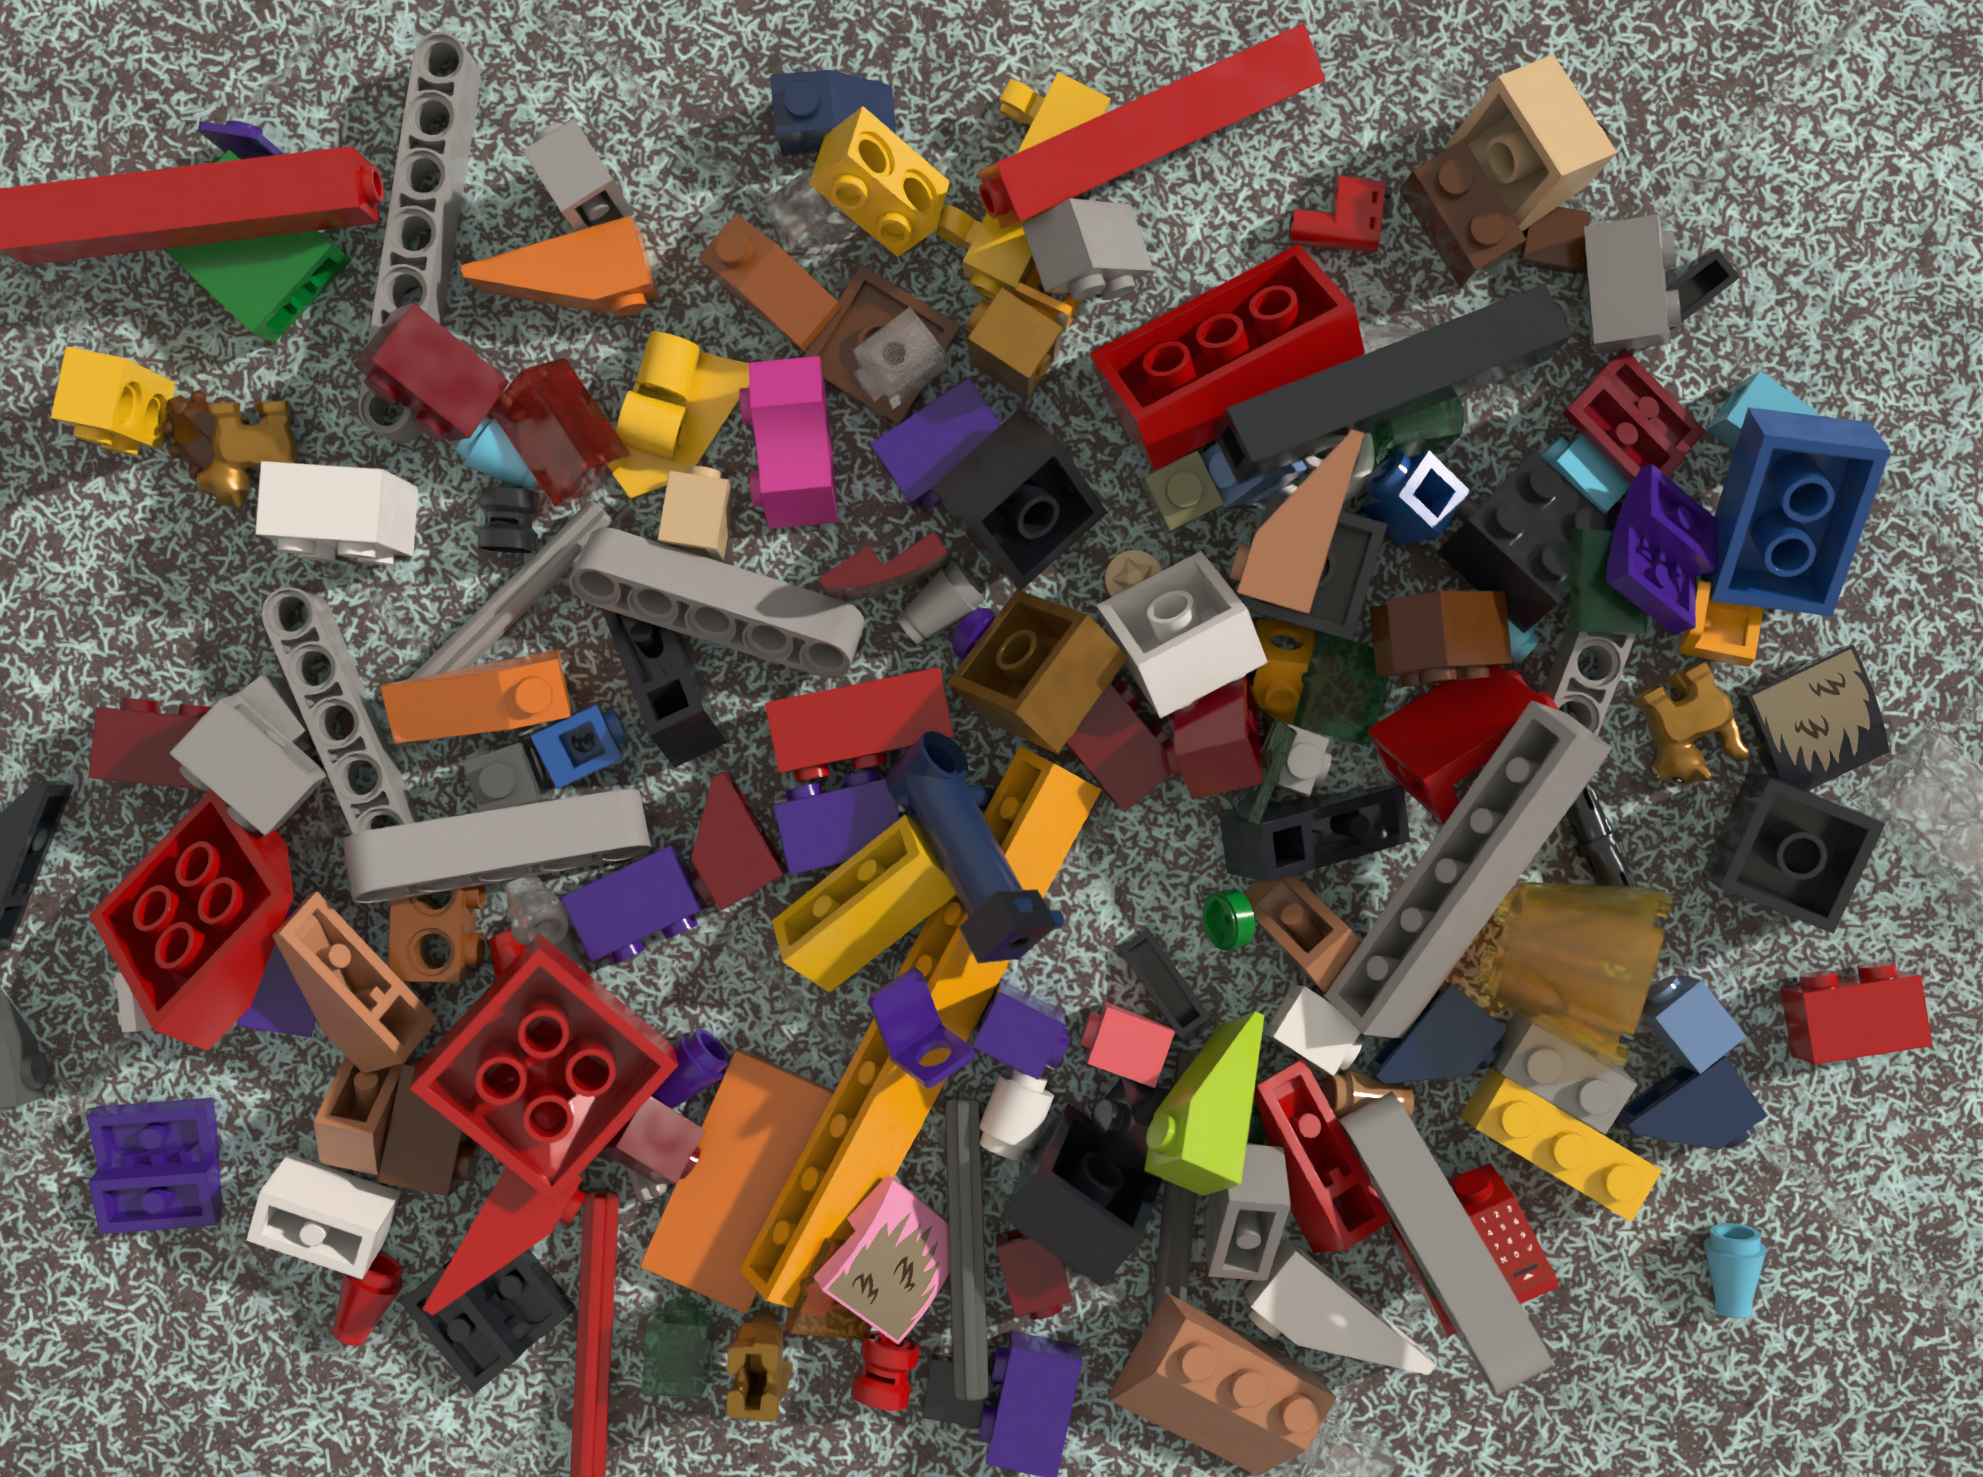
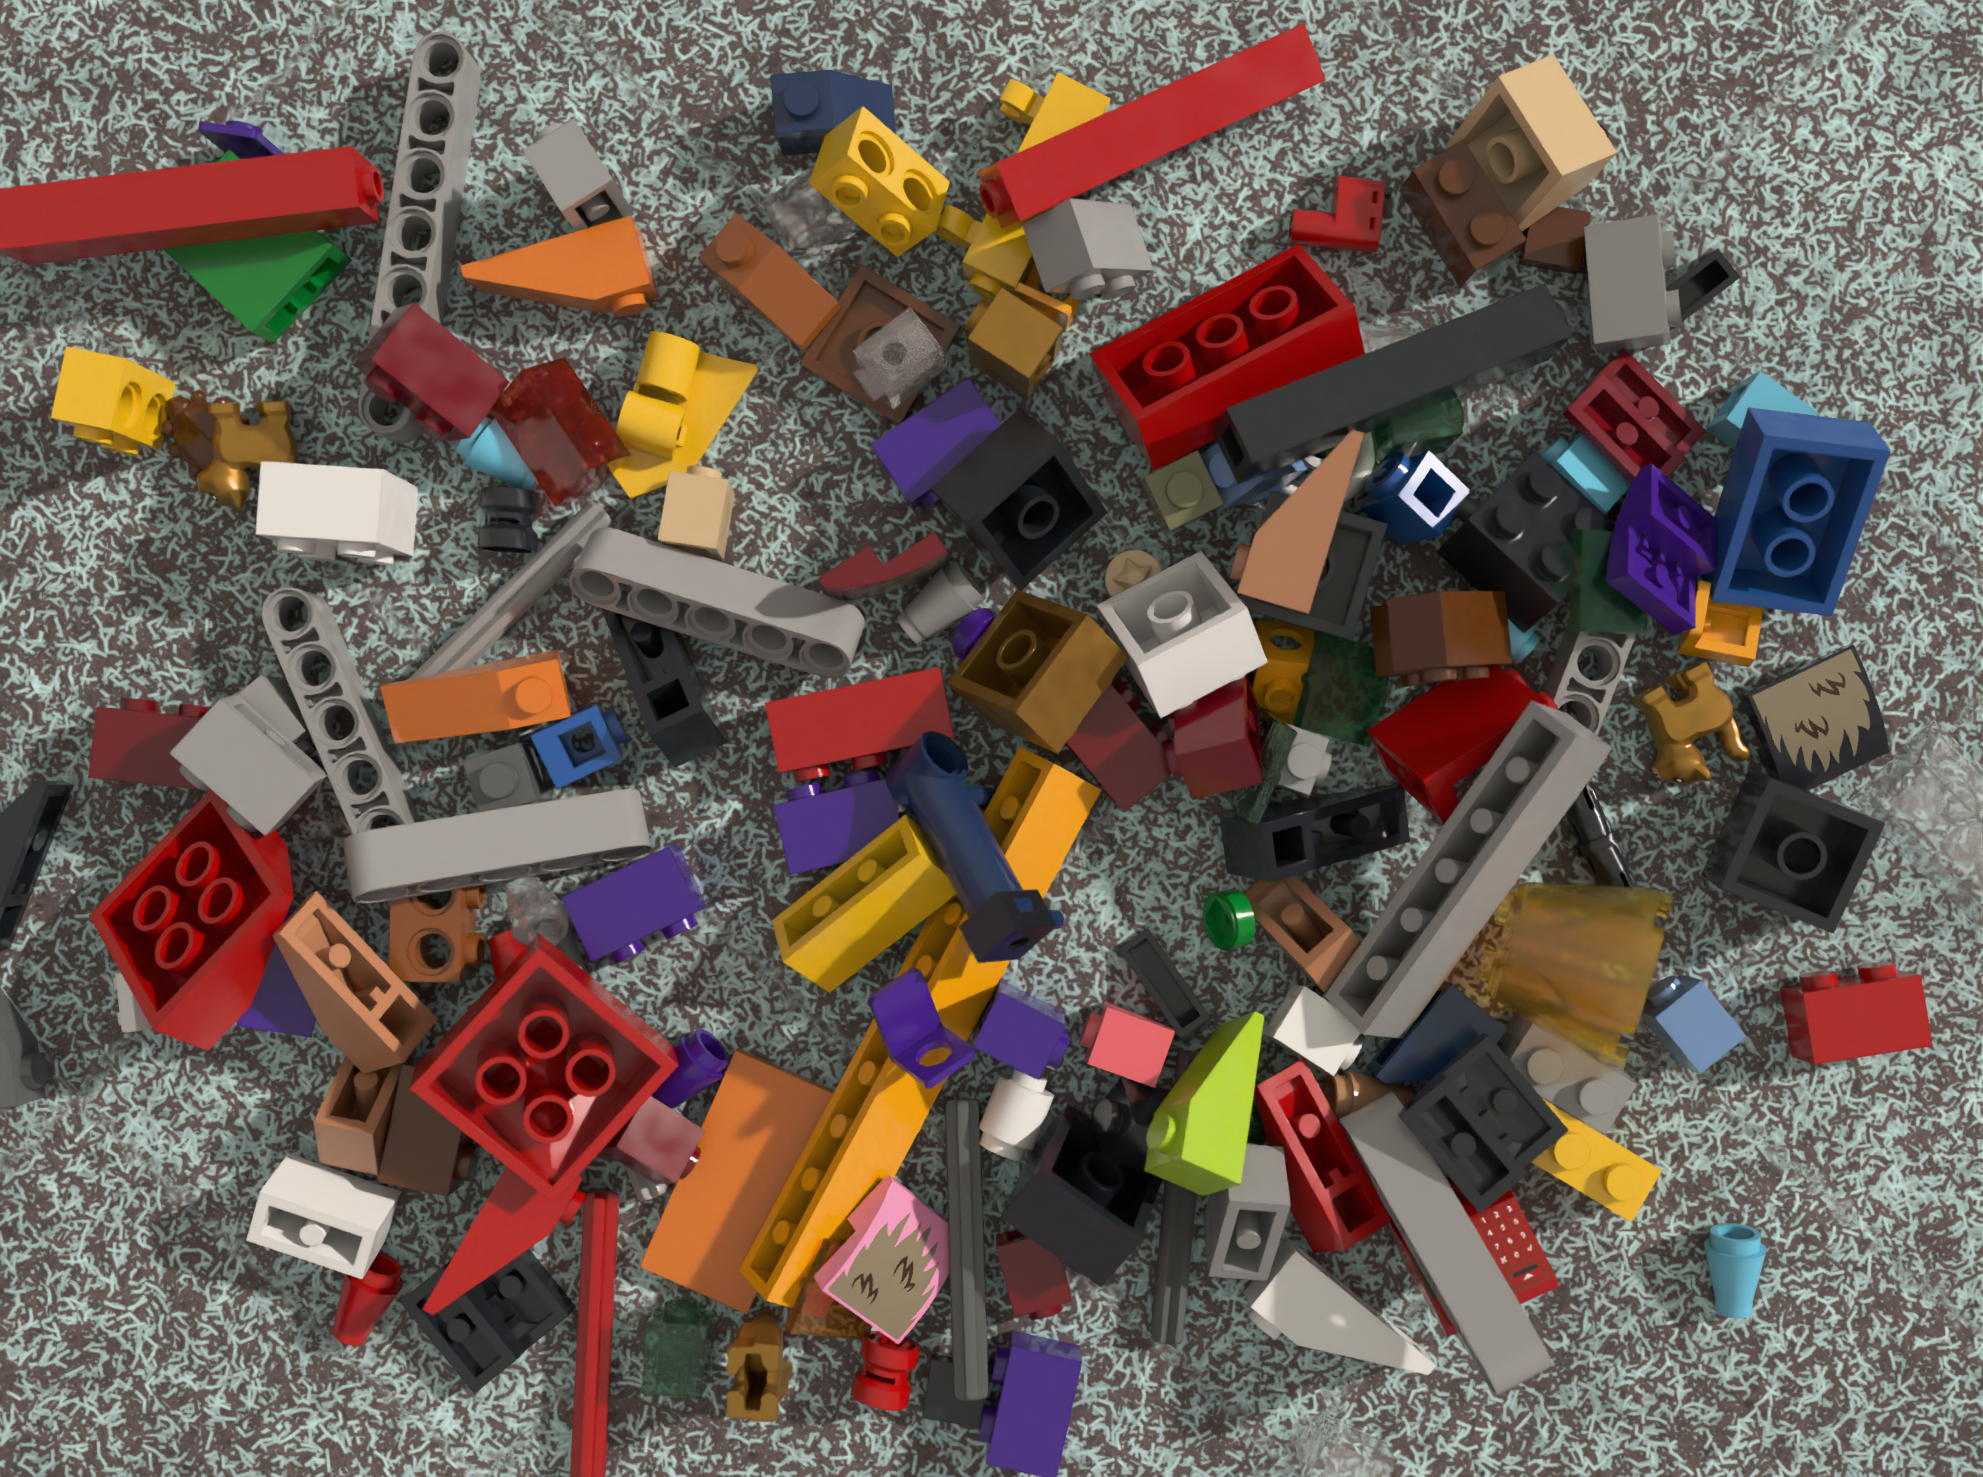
(155, 1165): dark purple slope -> none
(732, 847): dark red slope -> none
(792, 442): dark pink brick -> none
(1222, 1389): nougat slope -> none
(1482, 1122): none -> black slope
(1695, 1108): dark blue slope -> none

